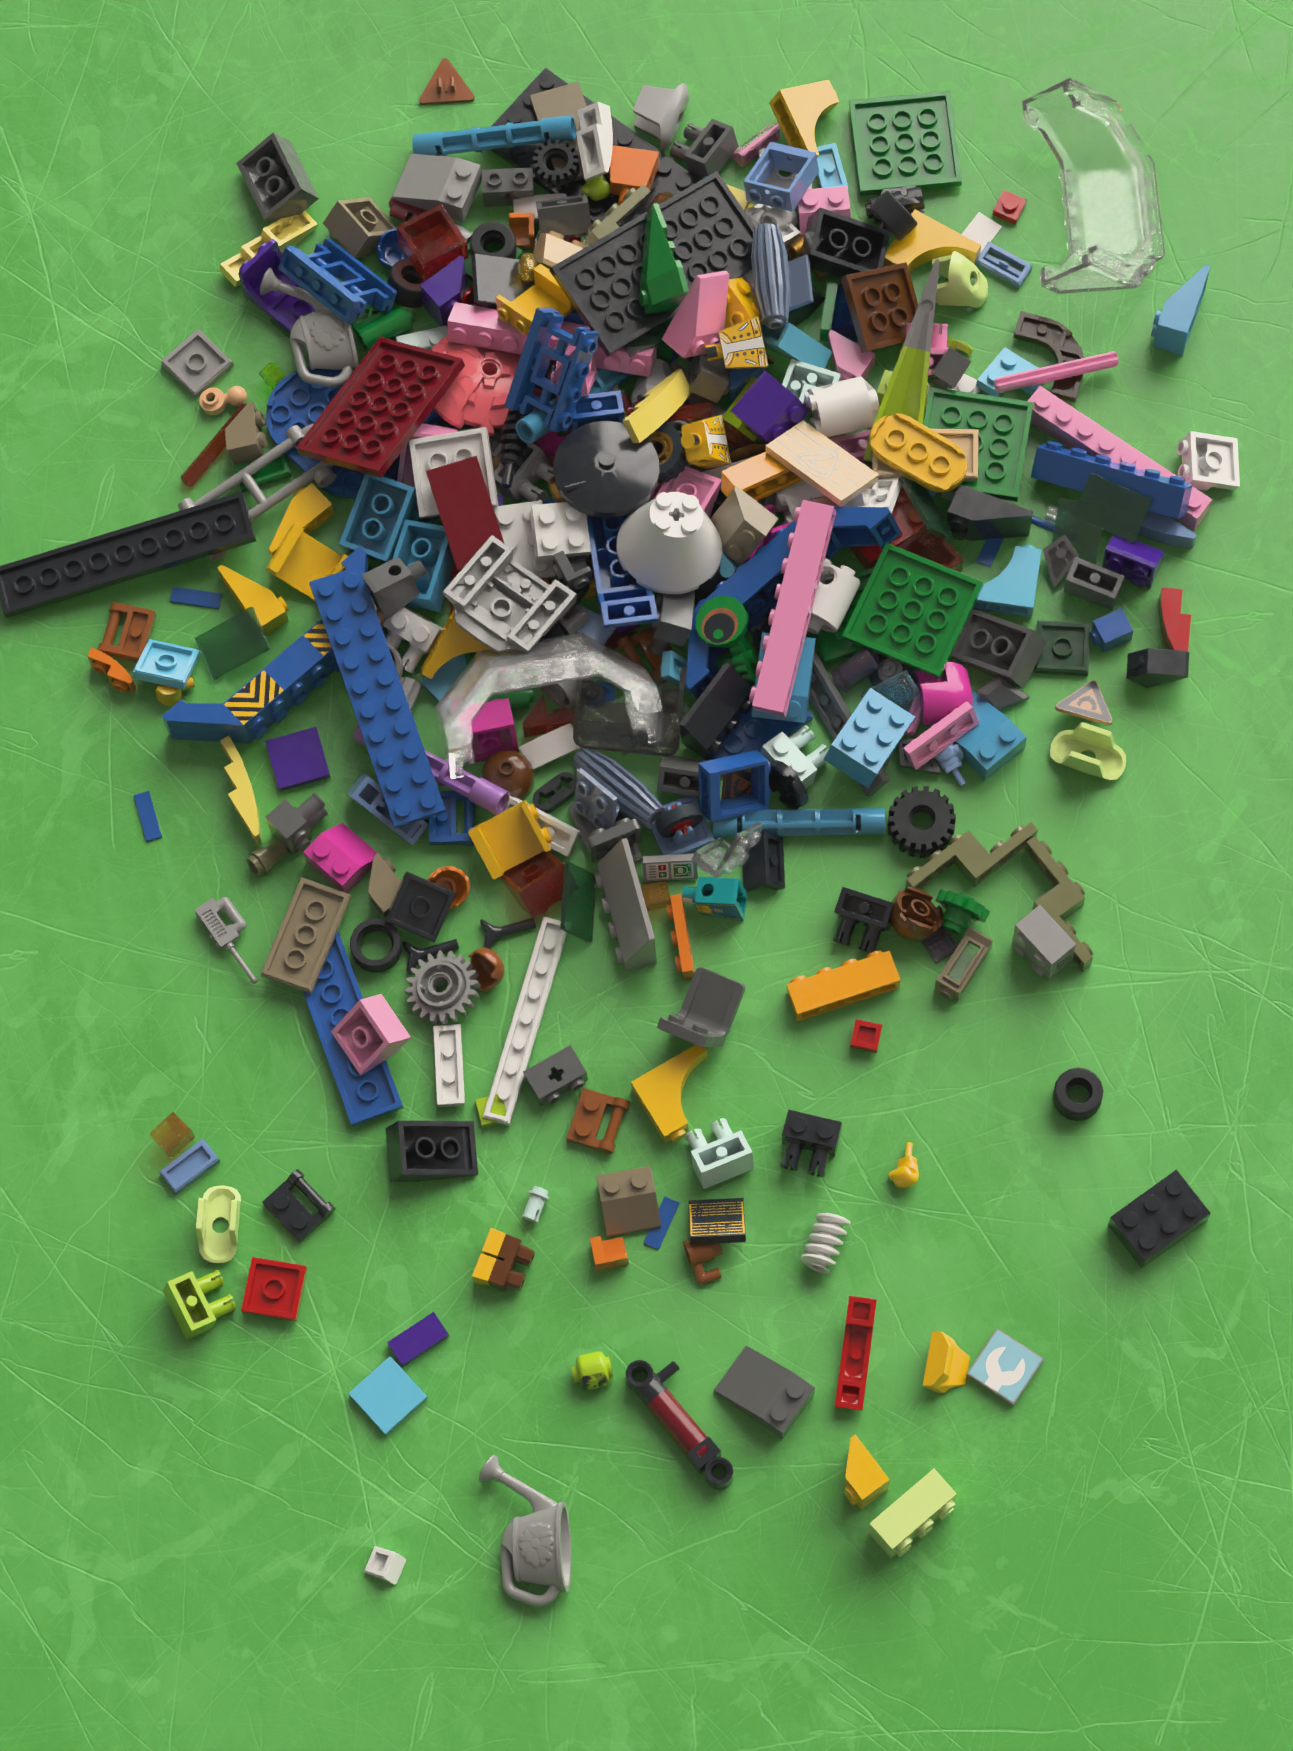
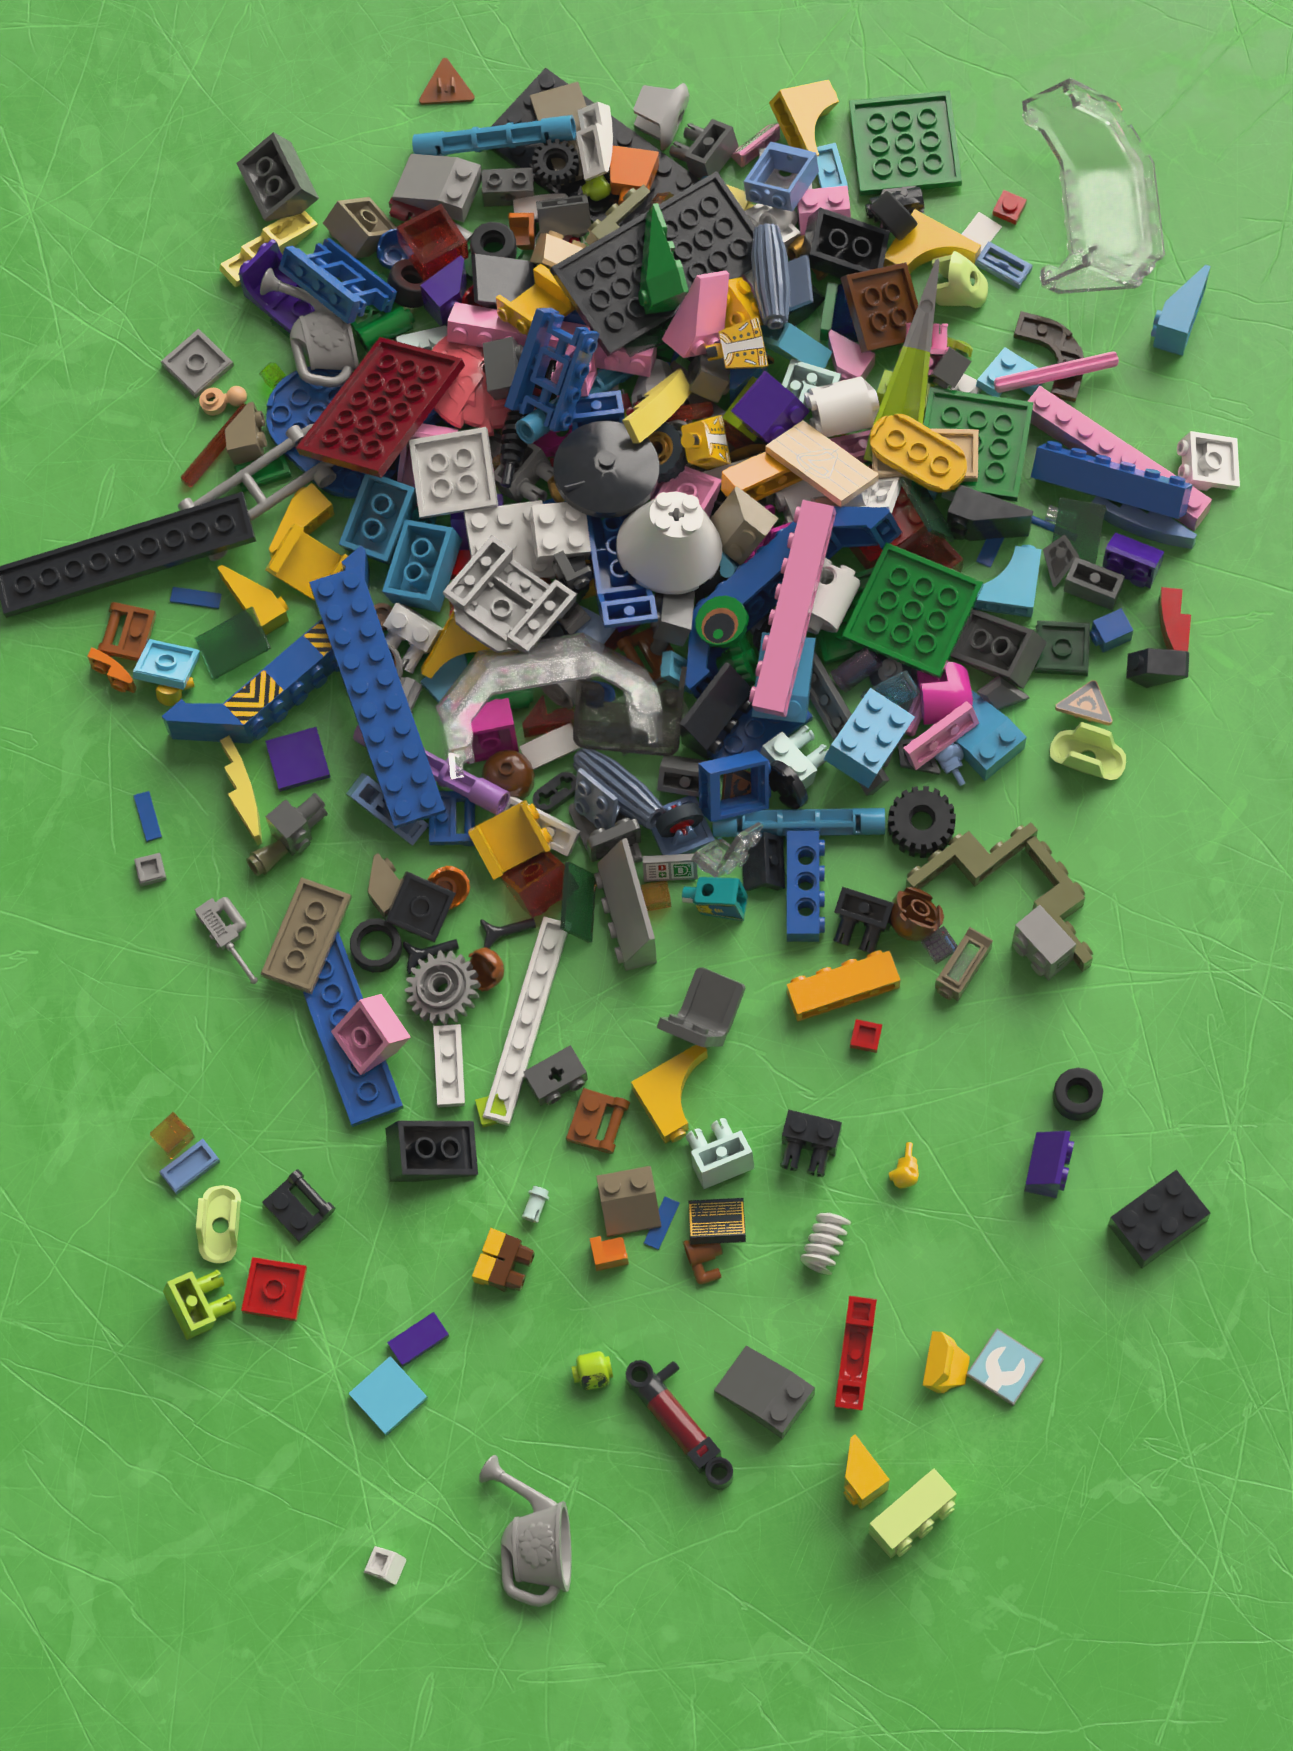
(150, 869): none -> light grey tile
(340, 857): dark pink slope -> none
(393, 585): dark grey torso -> none
(464, 508): dark red tile -> none
(501, 362): none -> dark grey brick
(525, 267): clear yellow hose -> none
(680, 936): orange plate -> none
(801, 927): none -> blue brick
(960, 911): green plant -> none
(1047, 1162): none -> dark purple slope
(1112, 507): clear green piece -> none

